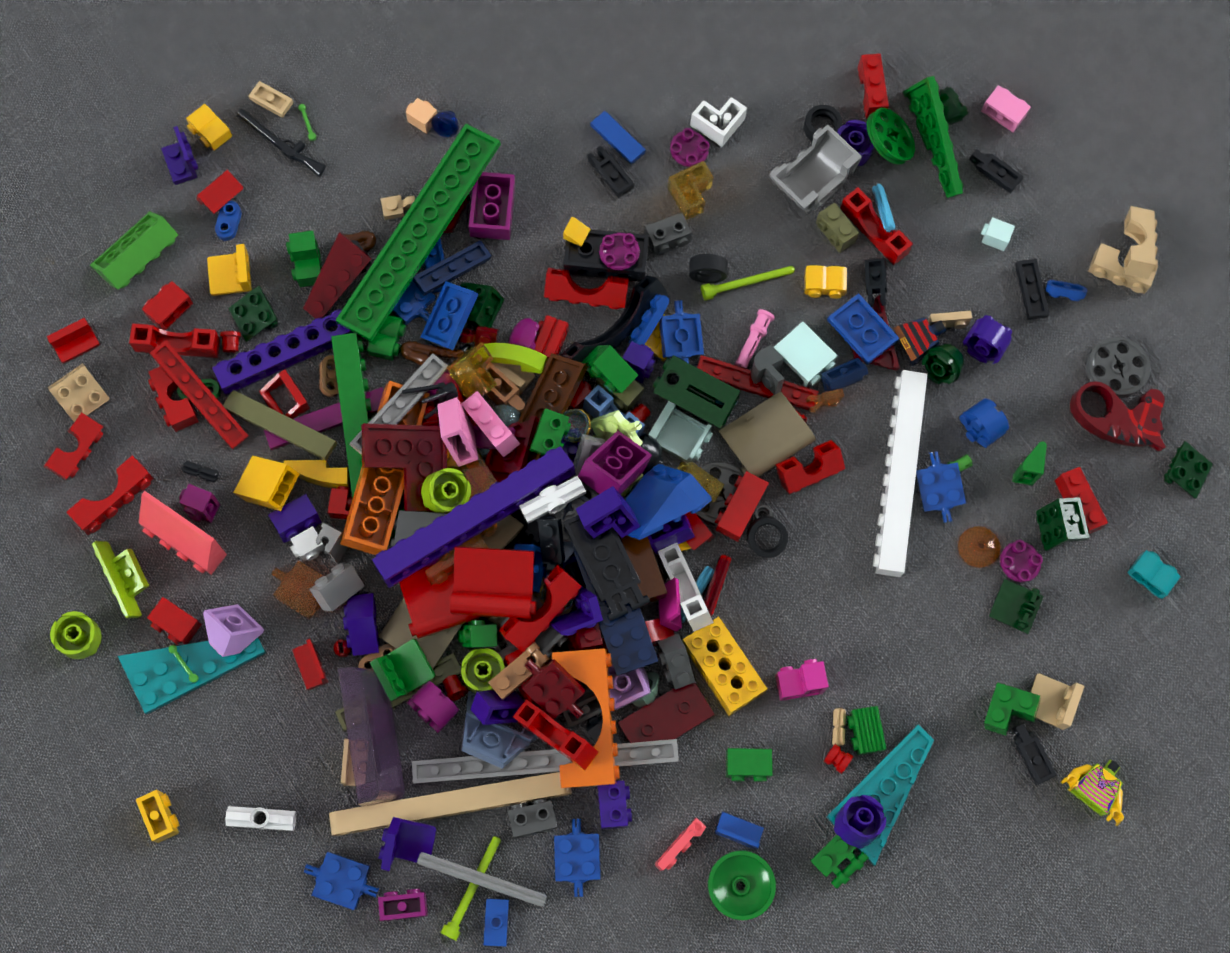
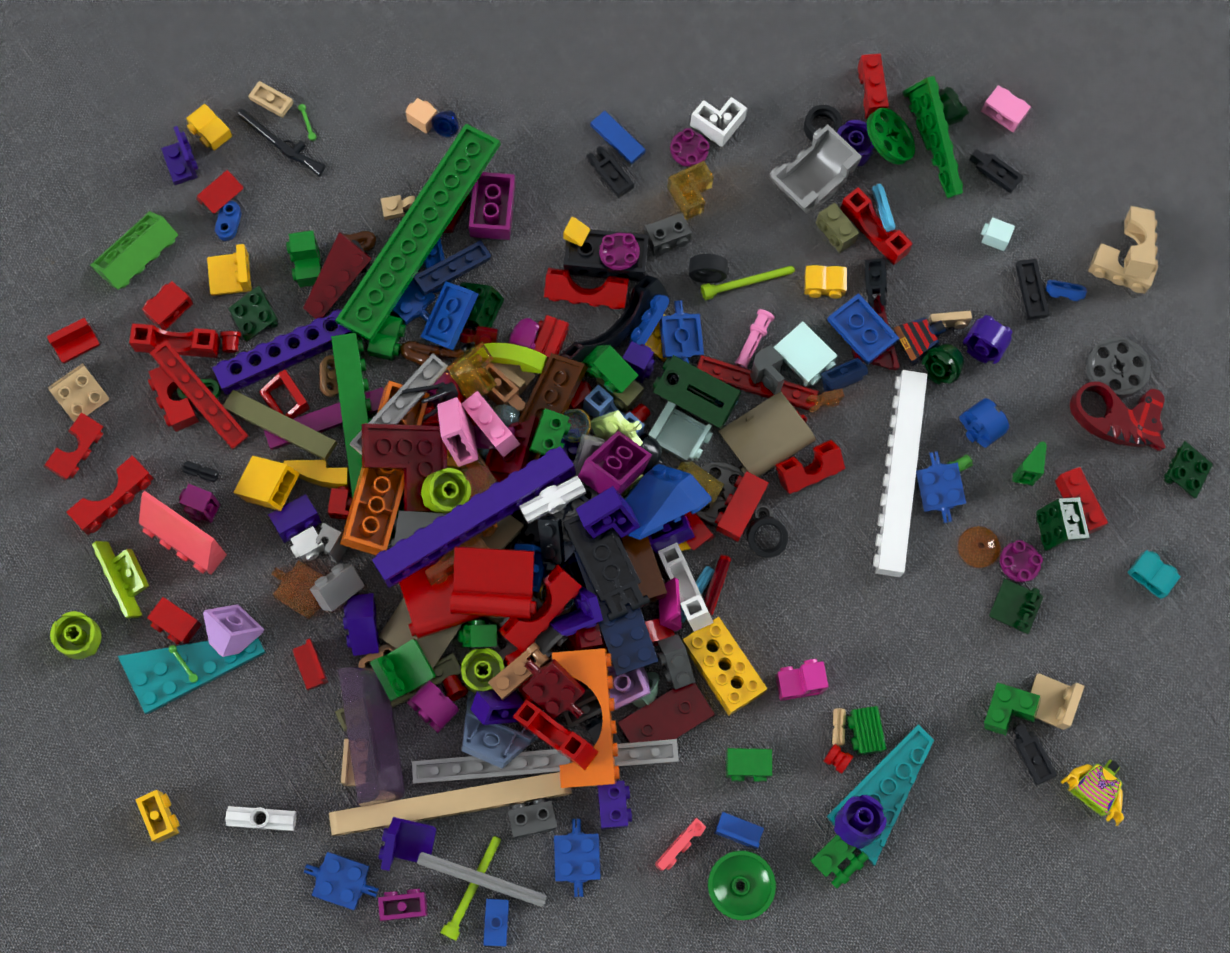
(336, 648): red hinge -> none

